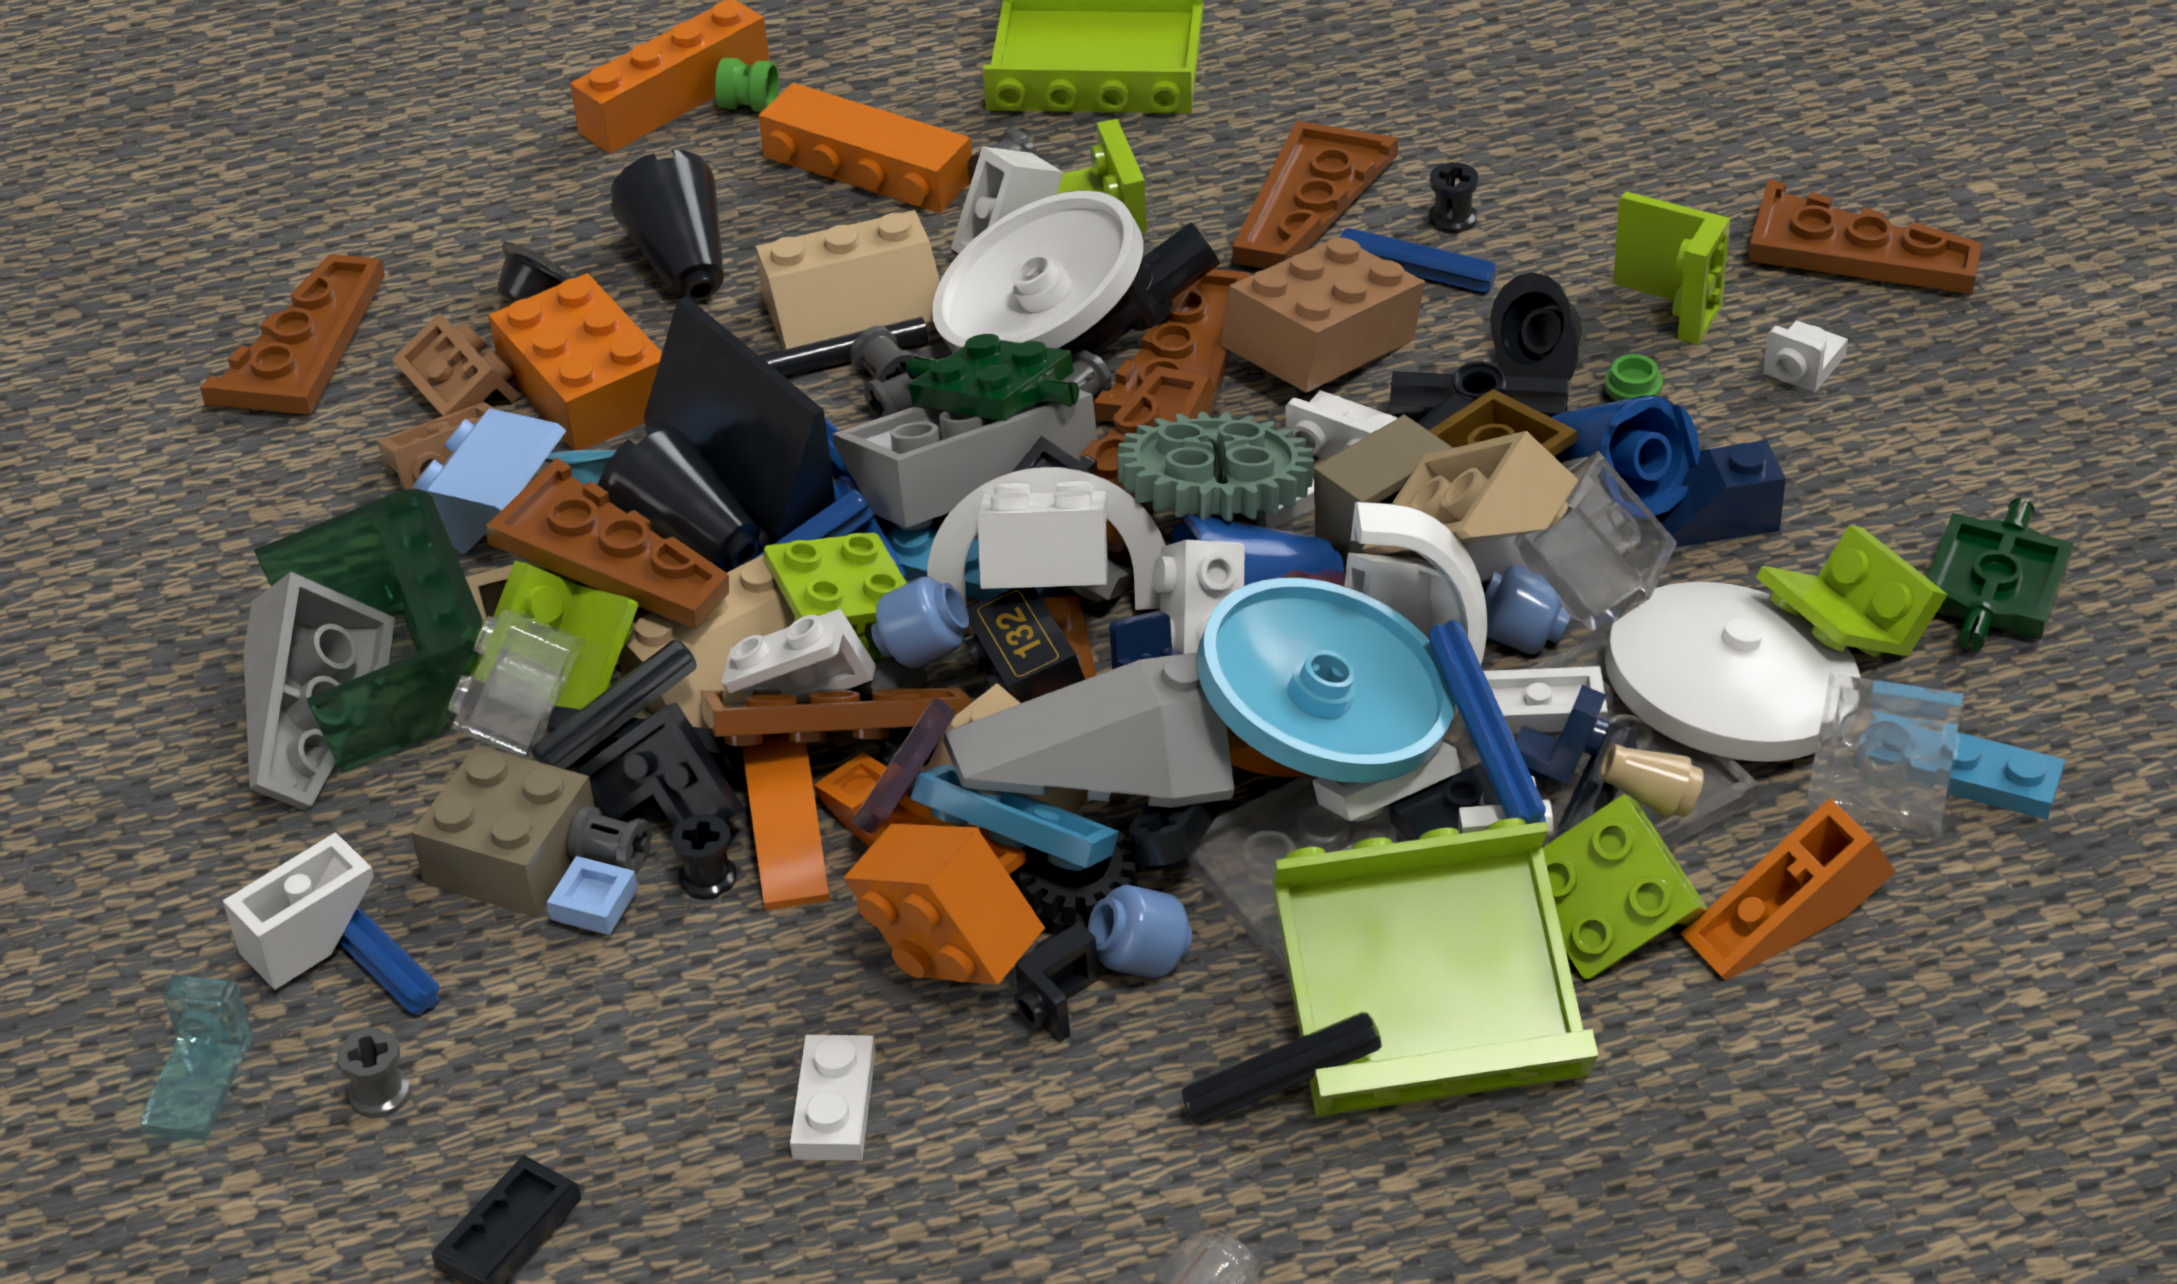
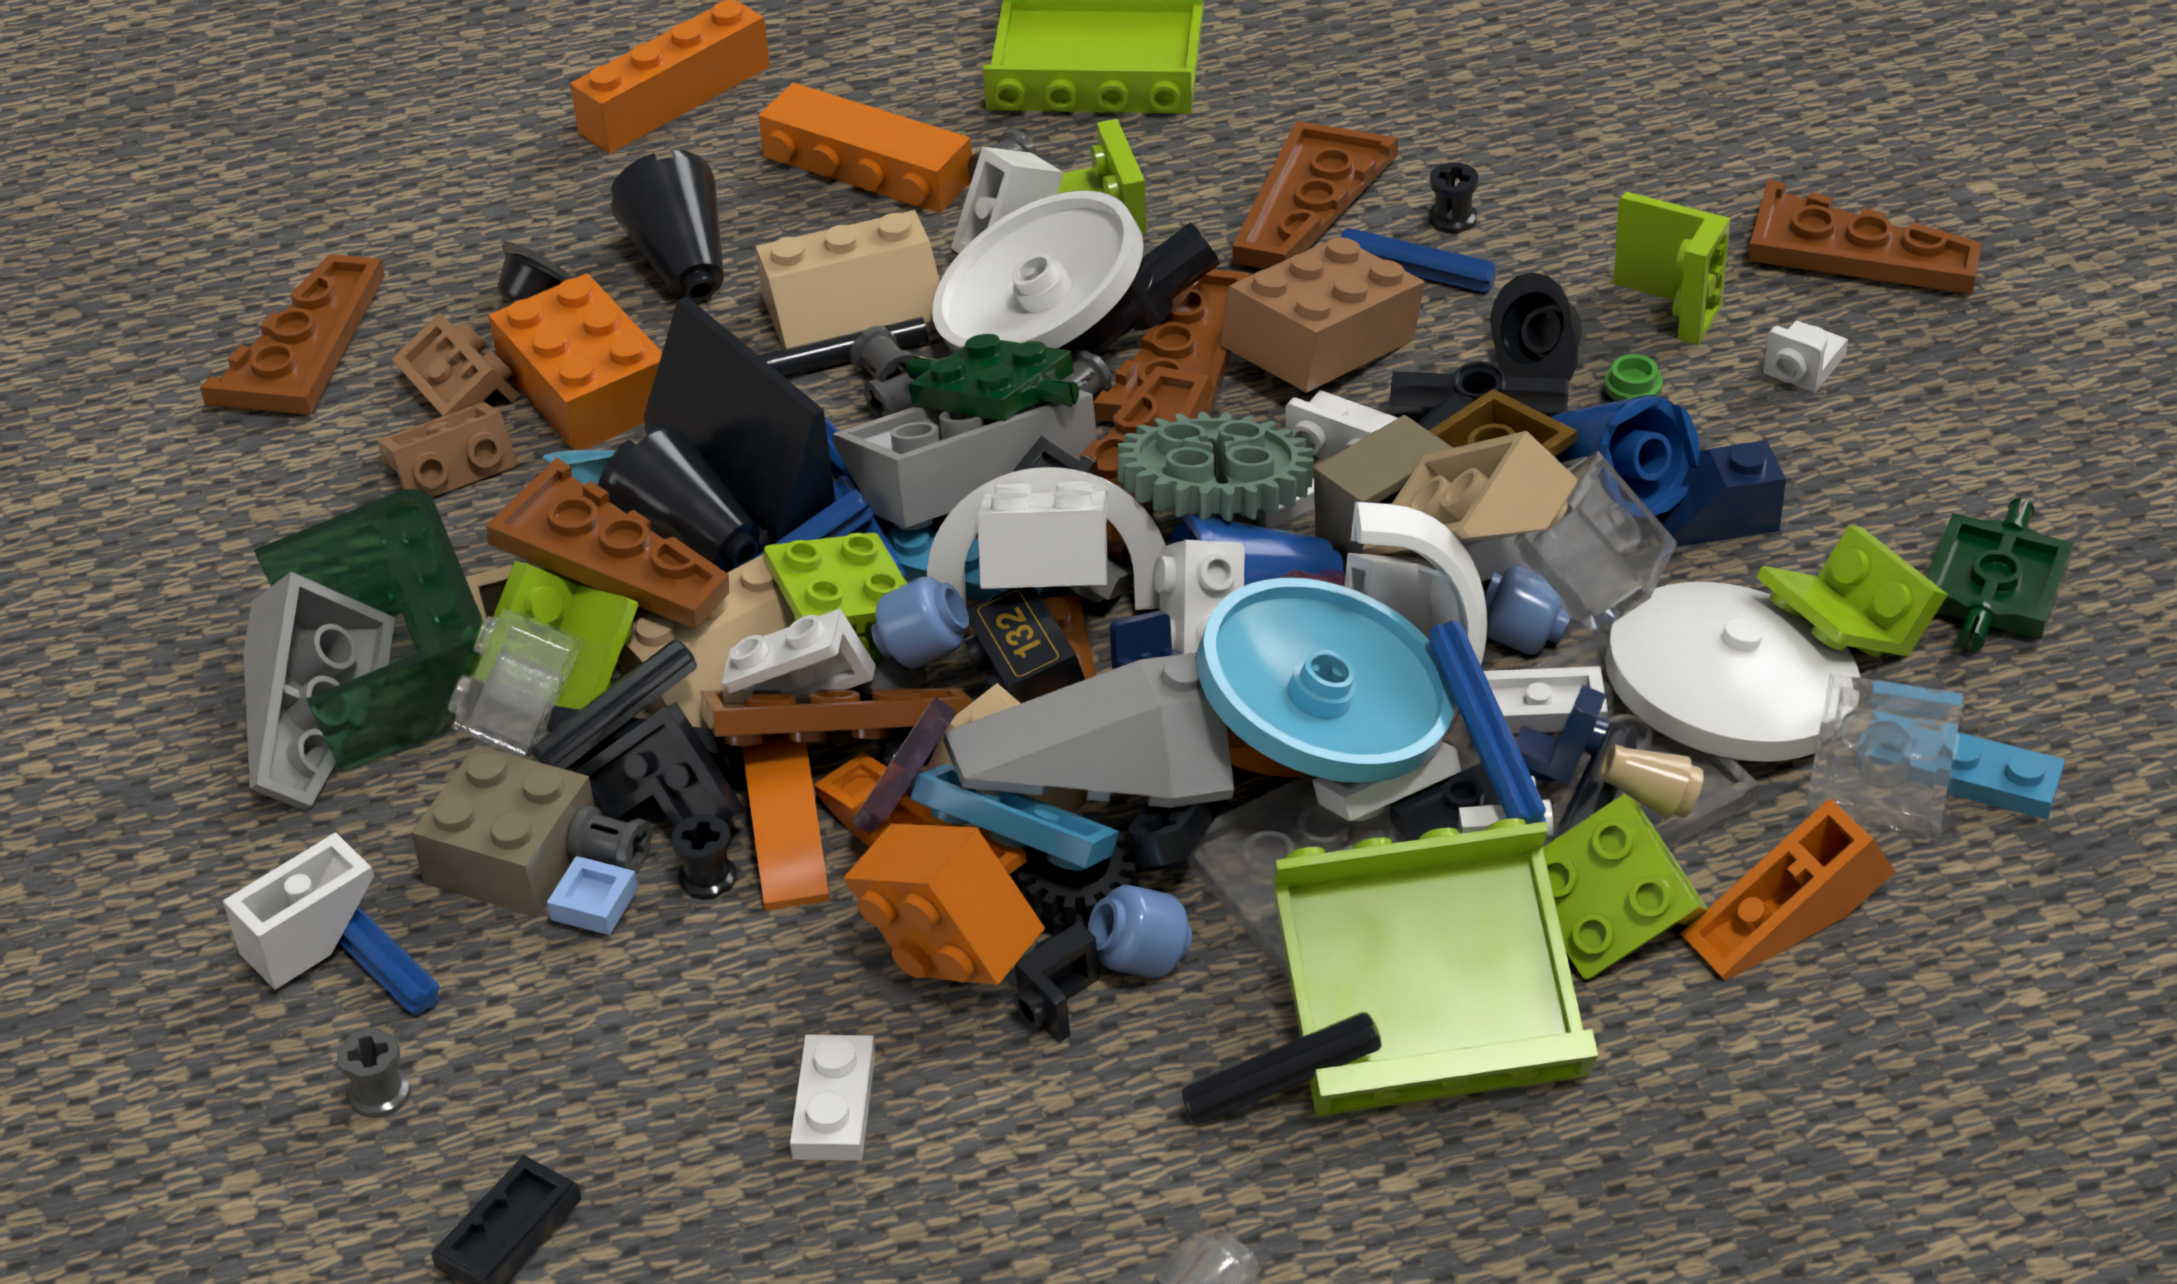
(203, 1063): clear light blue bracket -> none
(486, 470): light blue slope -> none
(746, 85): bright green wheel -> none

